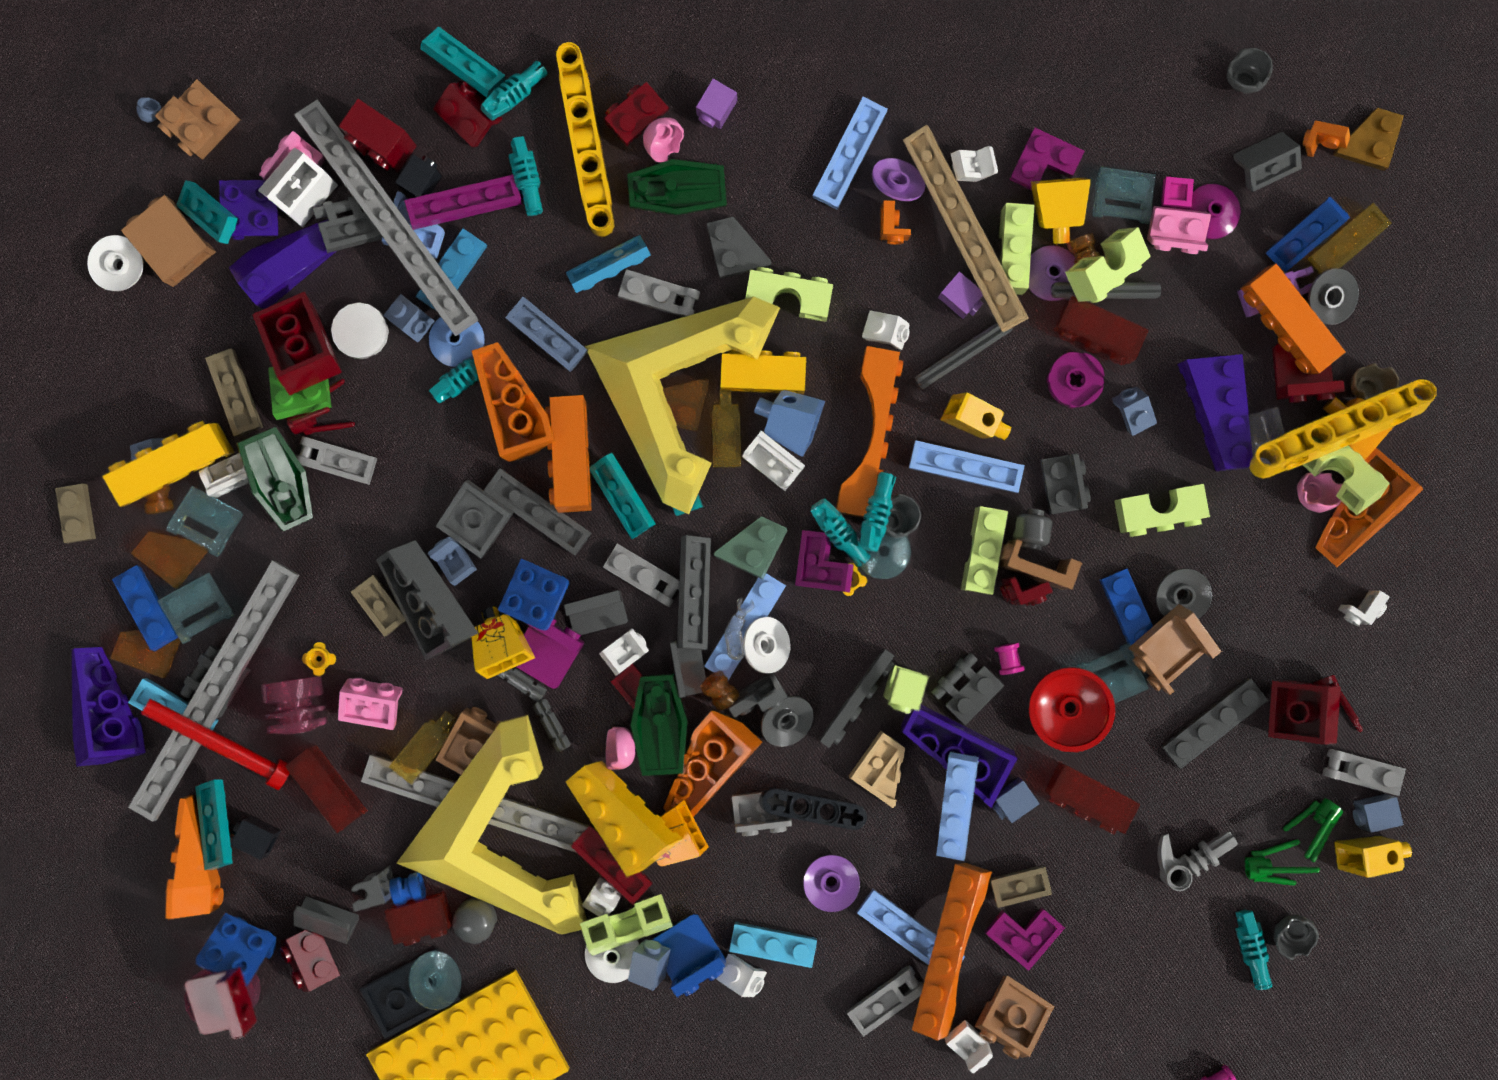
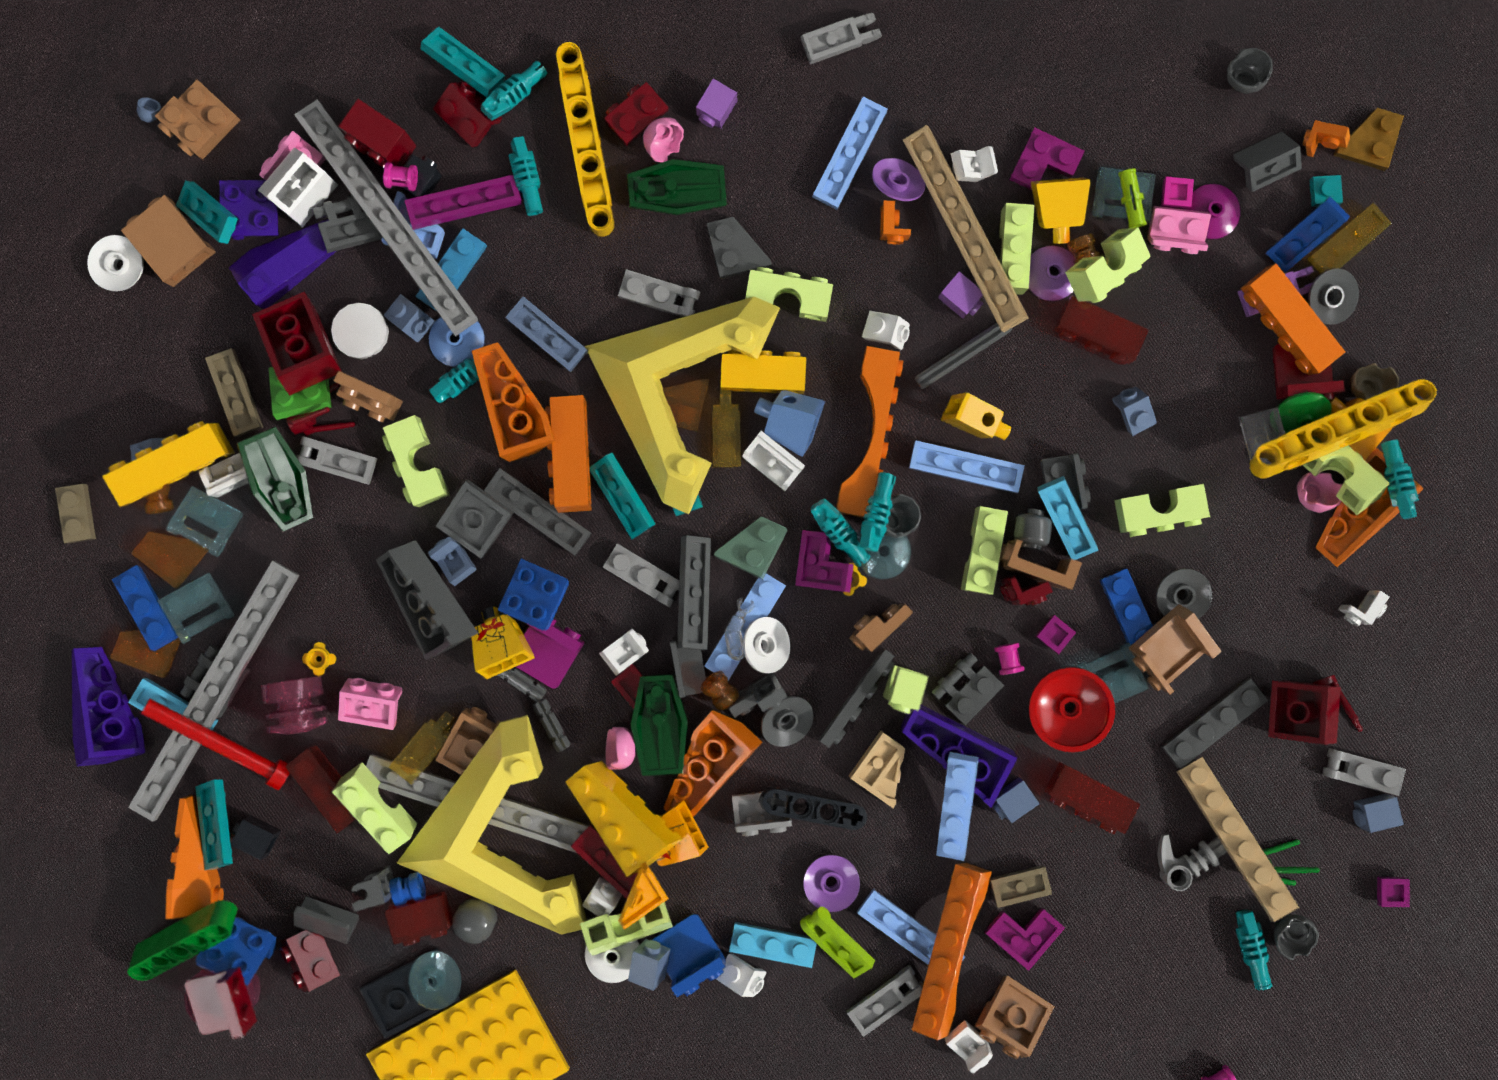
(182, 940): none -> green beam
(361, 394): none -> medium nougat plate
(361, 797): none -> yellowish green arch
(379, 605): dark tan plate -> none
(400, 176): none -> dark pink bush
(404, 440): none -> yellowish green arch
(597, 613): dark grey panel -> none
(608, 264): dark azure plate -> none
(643, 897): none -> light orange tile
(836, 942): none -> lime plate
(838, 38): none -> light grey hinge
(872, 631): none -> medium nougat plate
(1055, 634): none -> magenta plate
(1067, 518): none -> medium azure plate
(1076, 363): magenta plate -> none
(1127, 290): dark grey axle -> none
(1129, 179): none -> lime pin
(1221, 408): dark purple wedge -> none
(1237, 840): none -> tan plate
(1303, 409): none -> green dish
(1324, 187): none -> teal plate
(1327, 815): green plant -> none
(1371, 855): yellow torso -> none
(1393, 891): none -> magenta plate
(1399, 475): none -> teal hinge

